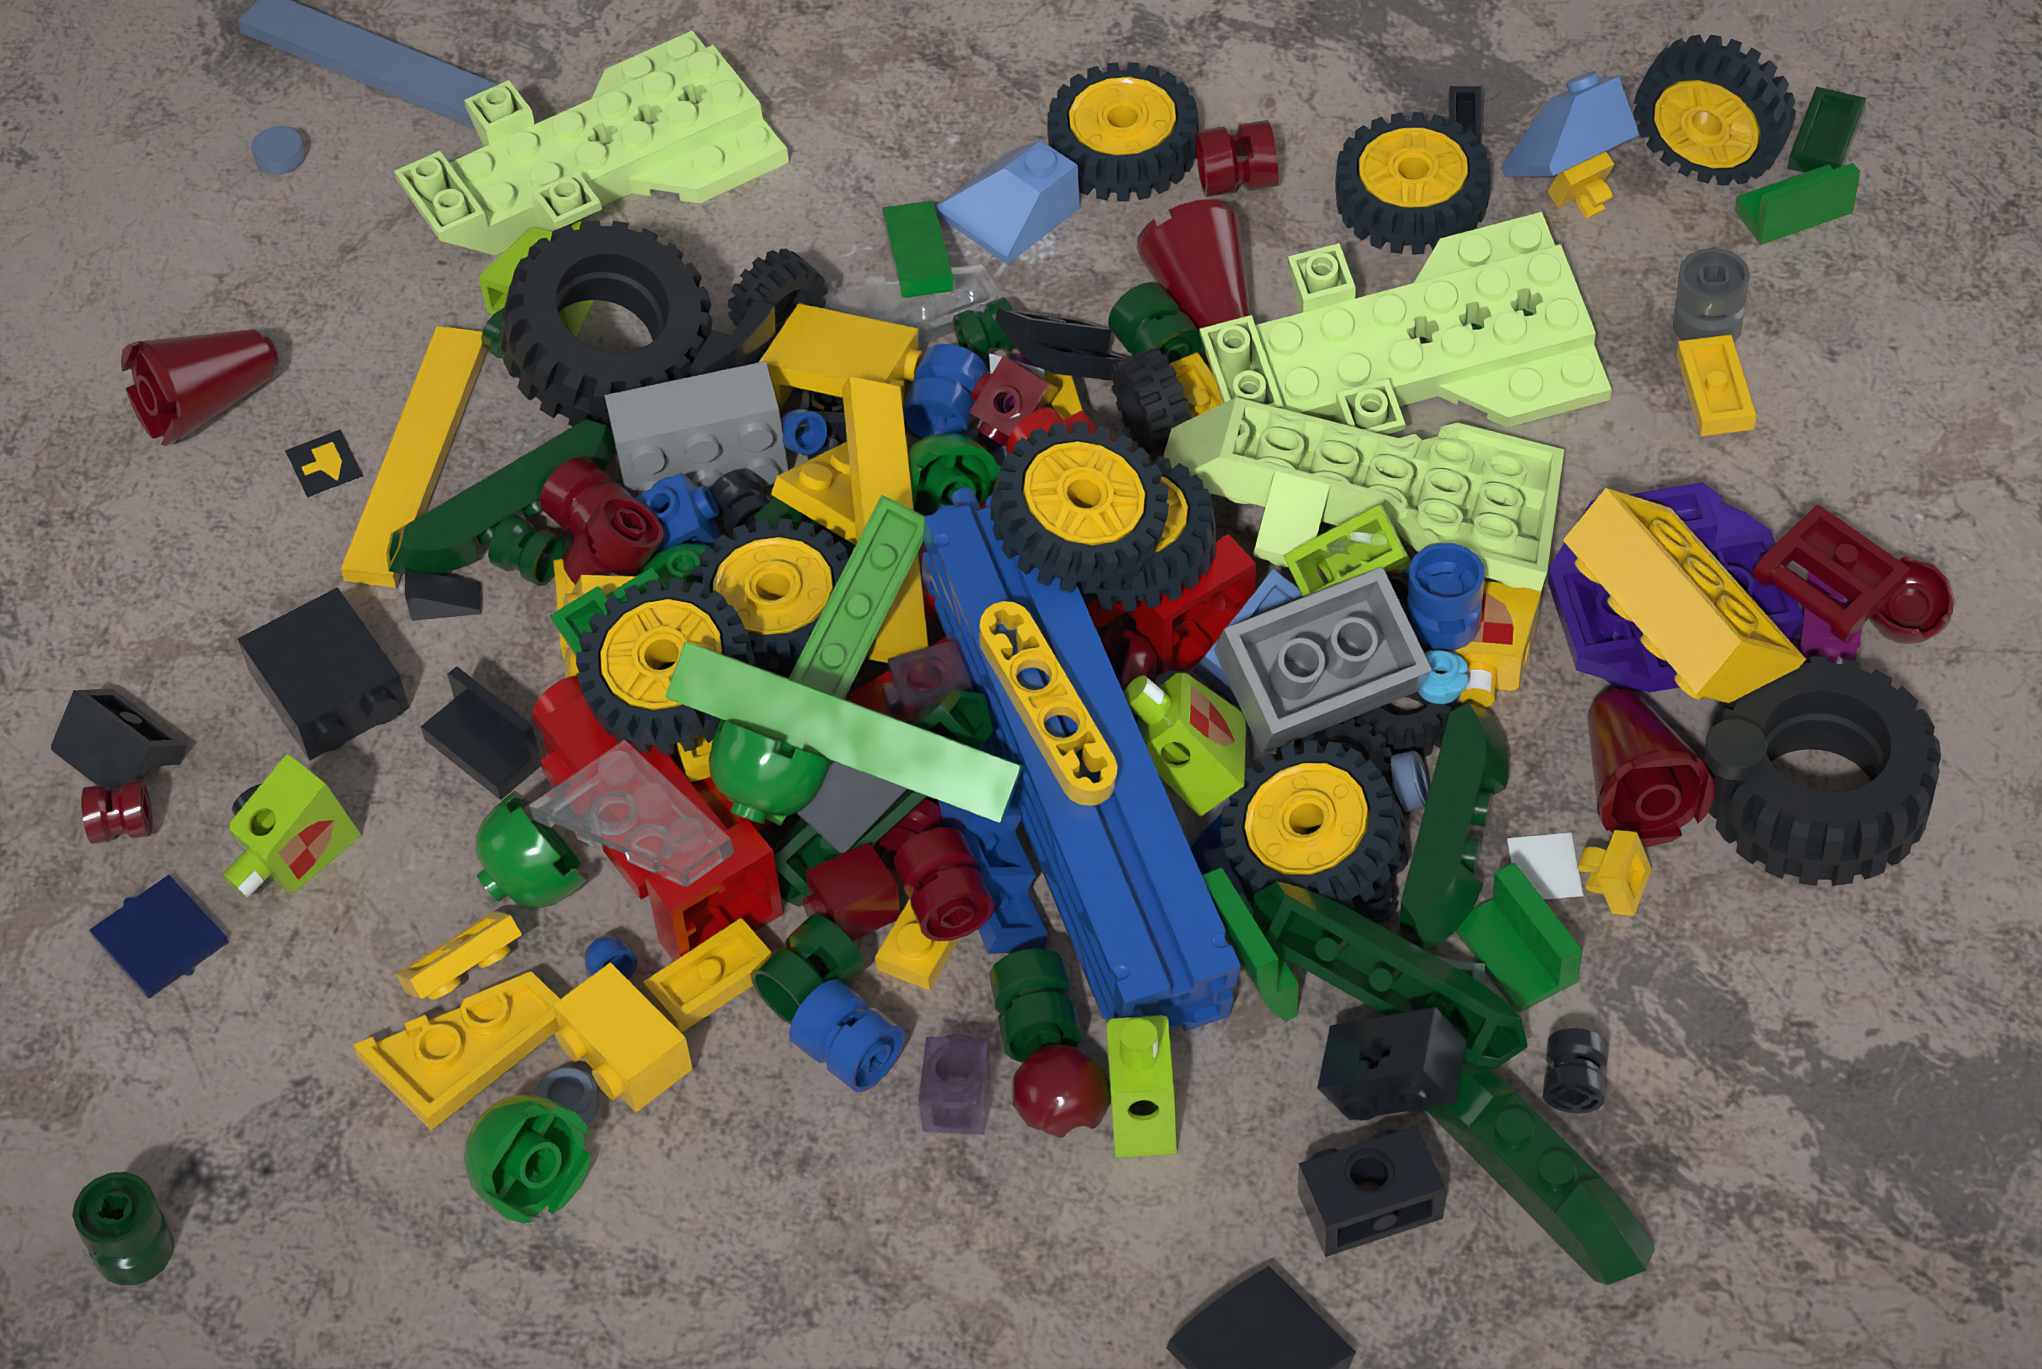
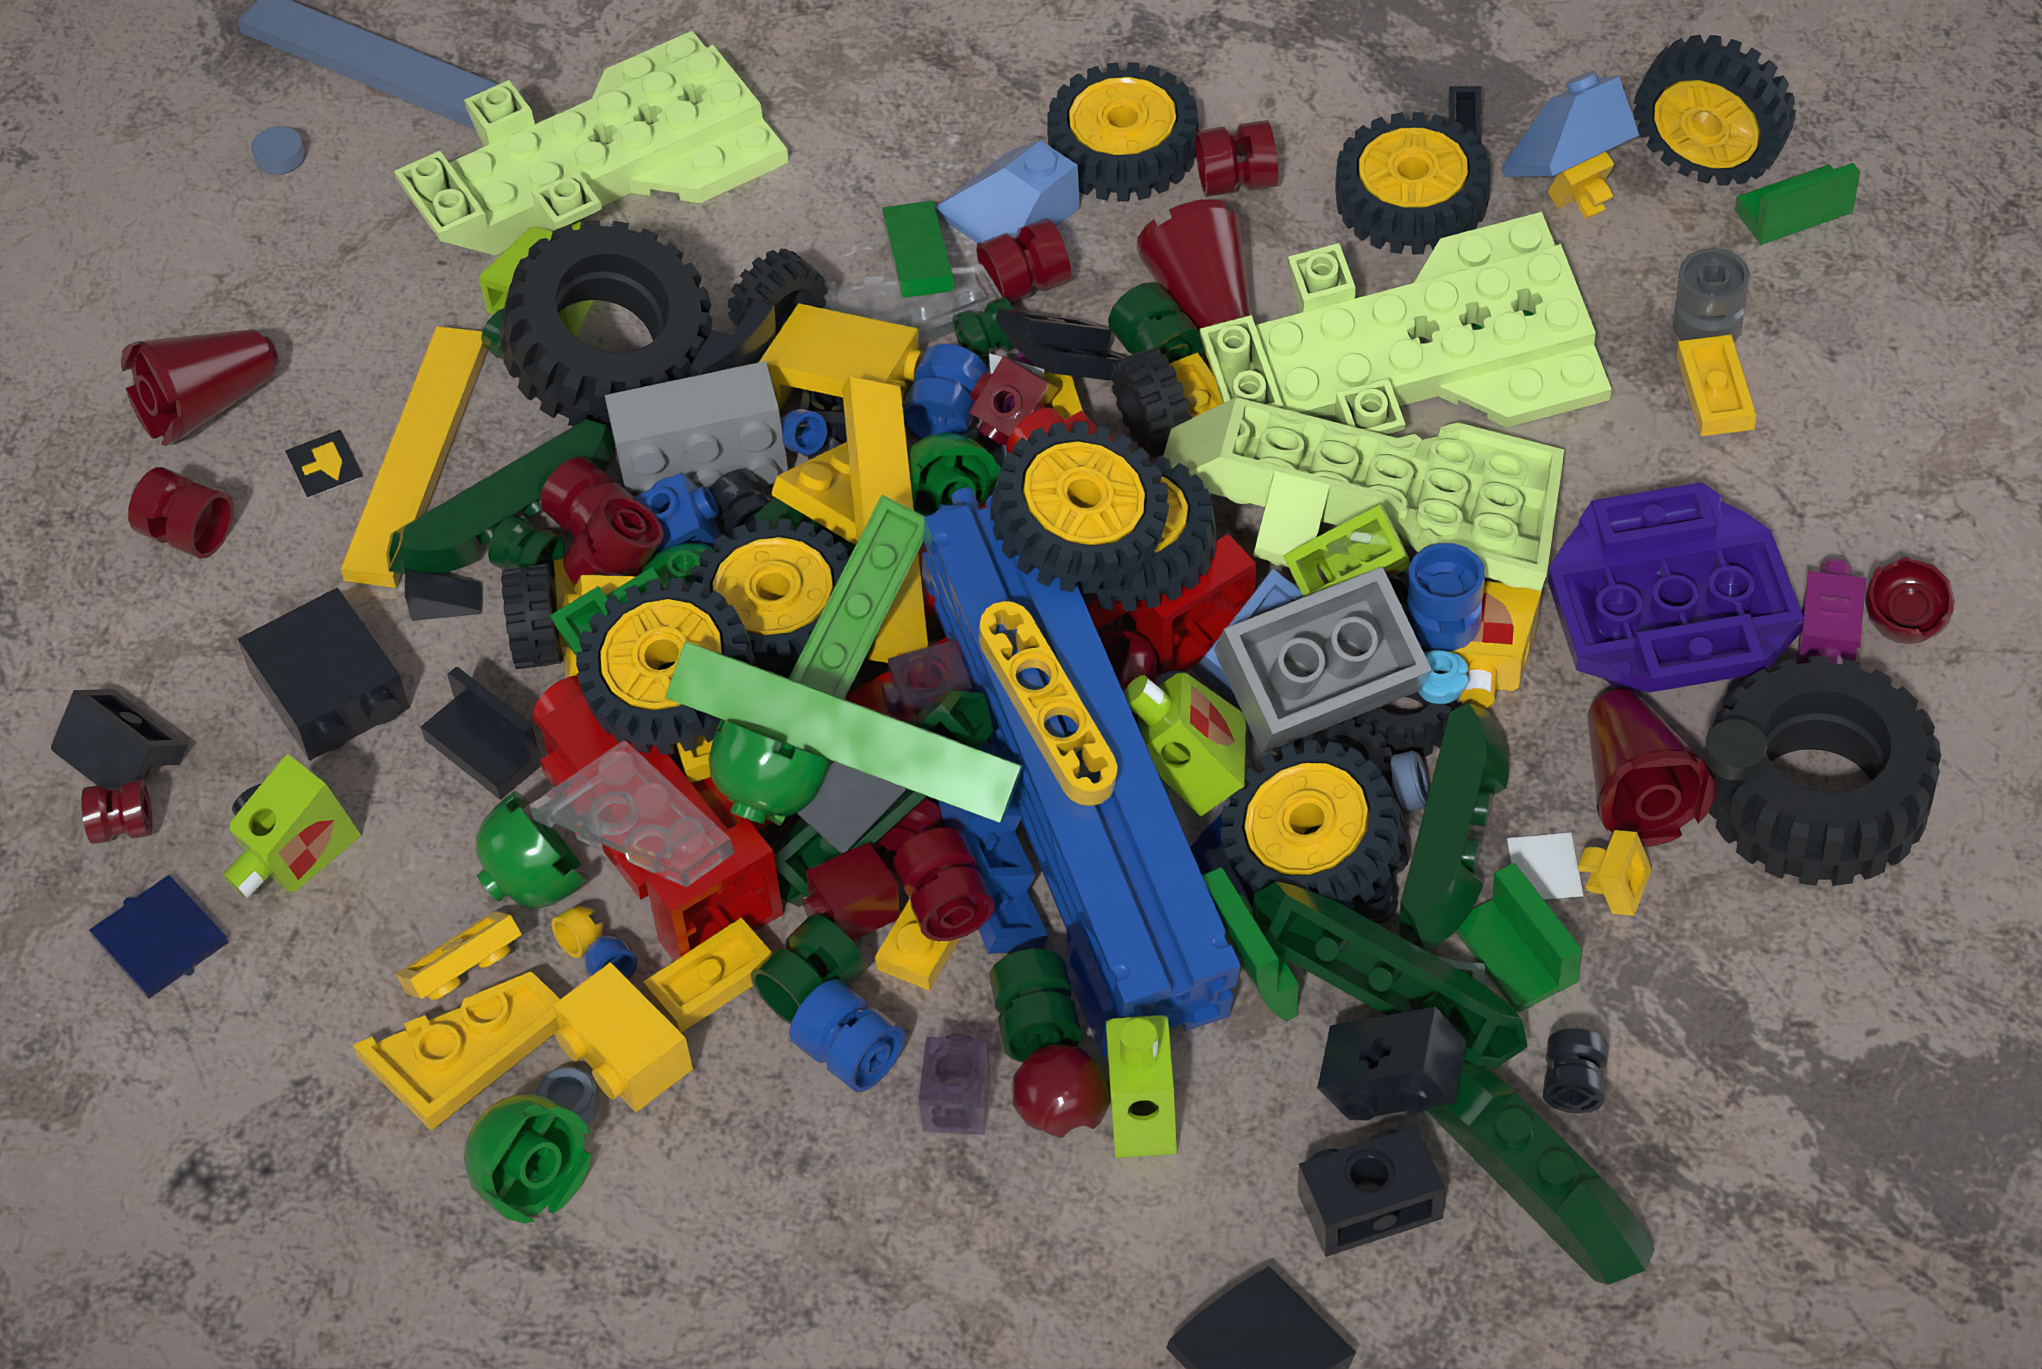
(123, 1228): dark green wheel -> none
(180, 512): none -> dark red wheel
(527, 605): none -> black tyre
(576, 930): none -> yellow hinge
(1028, 260): none -> dark red wheel
(1088, 986): none -> clear blue piece
(1679, 598): yellow slope -> none
(1826, 130): dark green tile -> none
(1840, 560): dark red plate -> none

